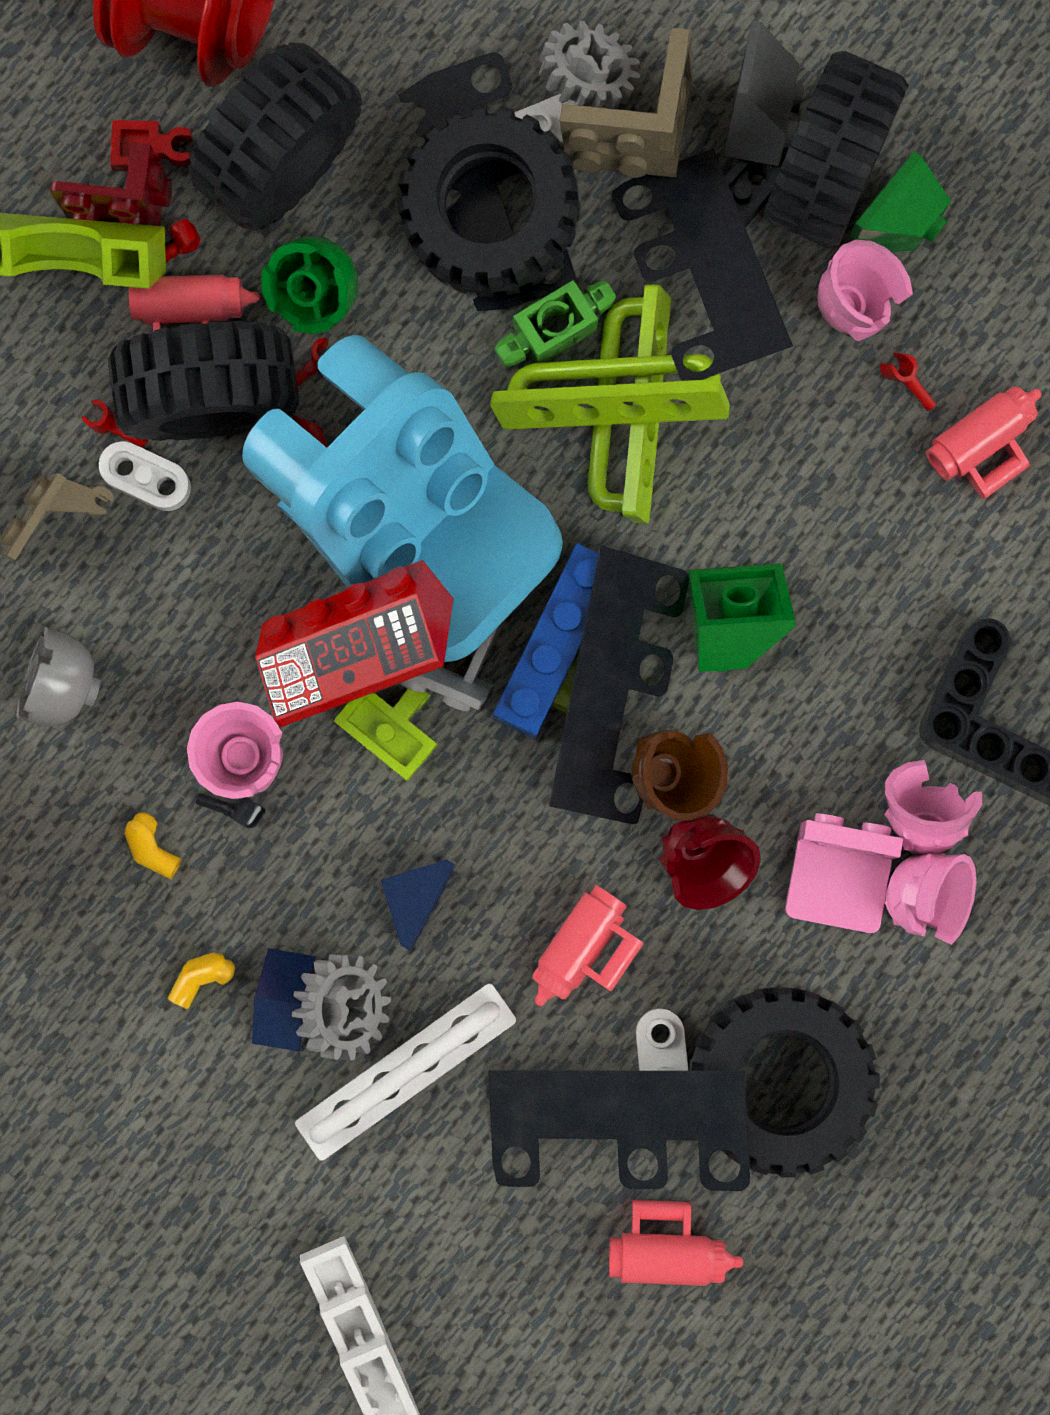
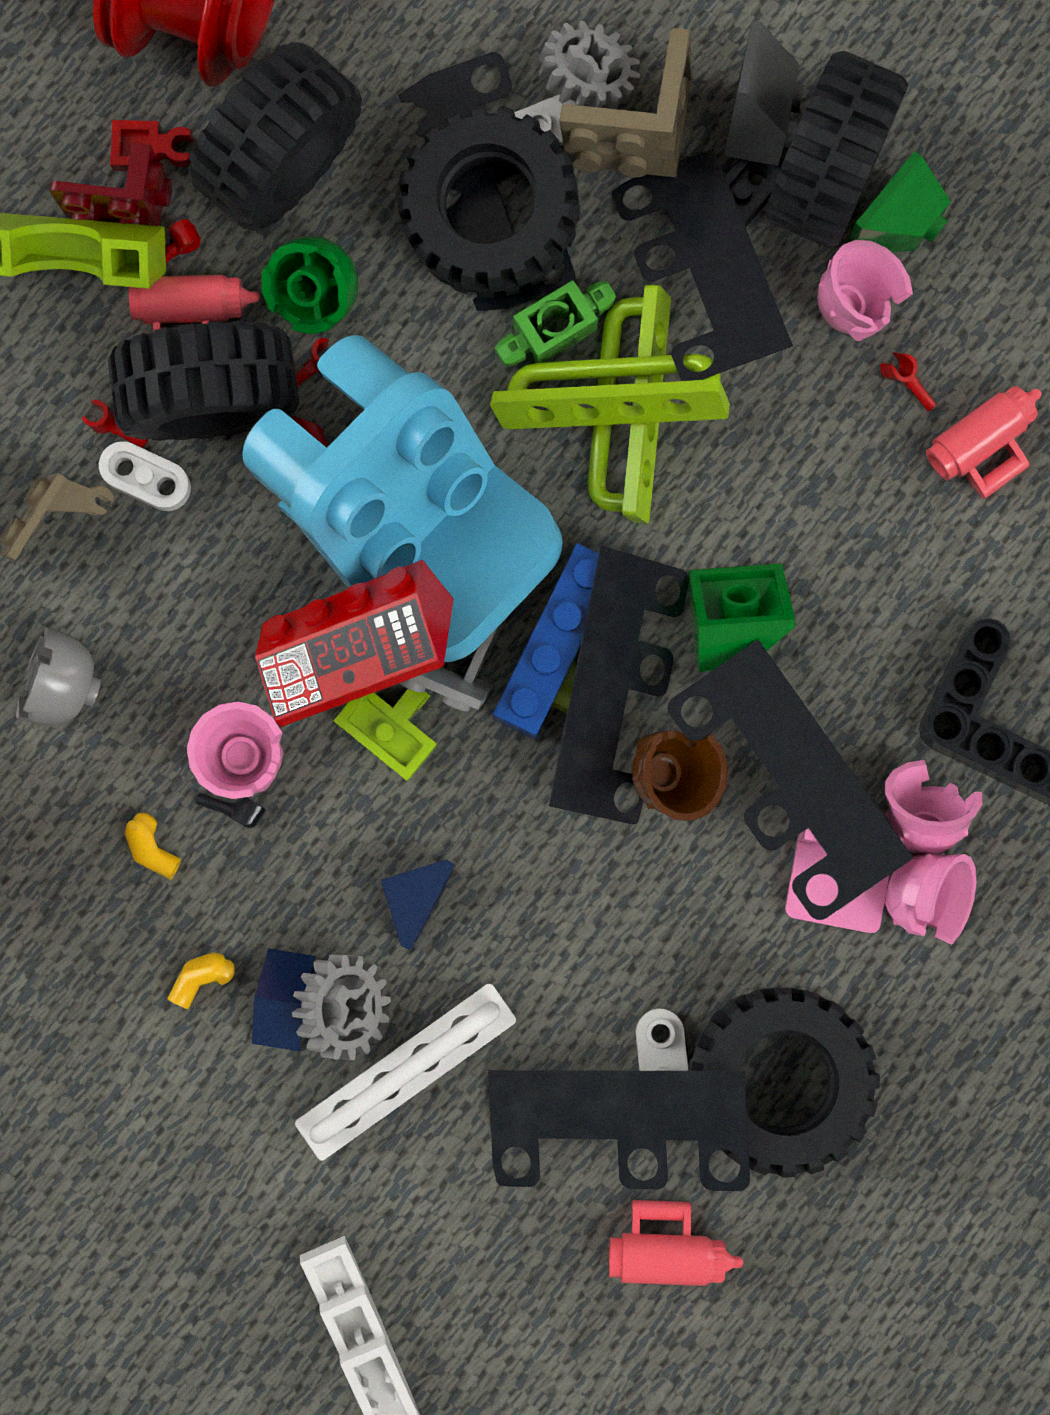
(580, 945): coral piece -> none
(708, 861): dark red helmet -> none
(810, 772): none -> black piece

